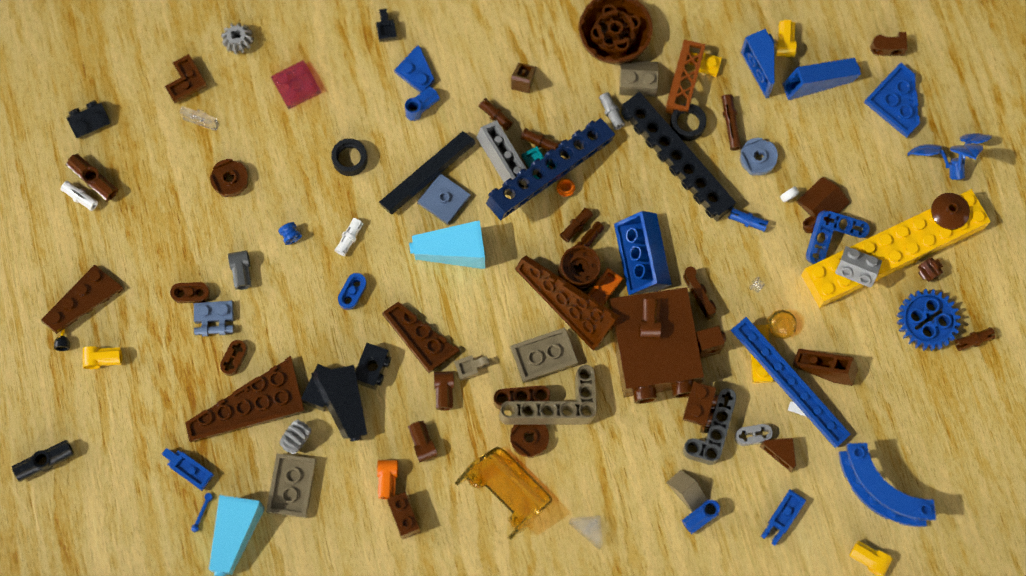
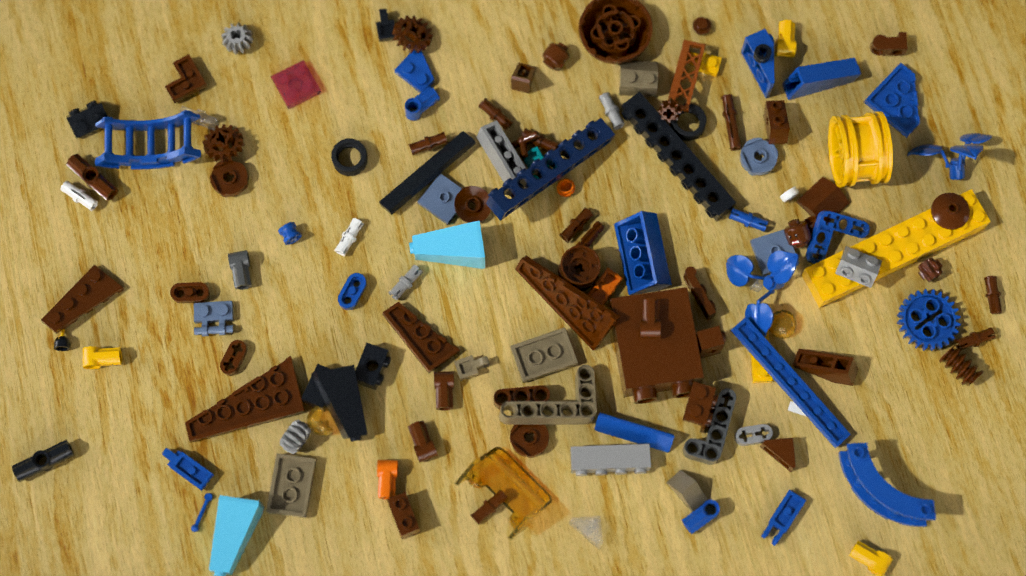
(151, 160): none -> blue fence
(214, 144): none -> reddish brown gear
(316, 424): none -> clear yellow hair
(405, 282): none -> light grey pin
(412, 34): none -> reddish brown gear
(428, 143): none -> reddish brown pin
(474, 195): none -> reddish brown dish
(489, 506): none -> reddish brown pin
(522, 141): none -> reddish brown piece
(555, 56): none -> reddish brown head
(610, 459): none -> light grey brick
(634, 432): none -> blue slope
(665, 110): none -> reddish brown gear
(701, 26): none -> reddish brown plate
(762, 47): none -> black bush
(766, 245): none -> sand blue plate
(776, 122): none -> reddish brown brick
(782, 266): none -> blue plant
(797, 233): none -> reddish brown head
(860, 149): none -> yellow wheel
(961, 366): none -> reddish brown piece
(993, 294): none -> reddish brown axle

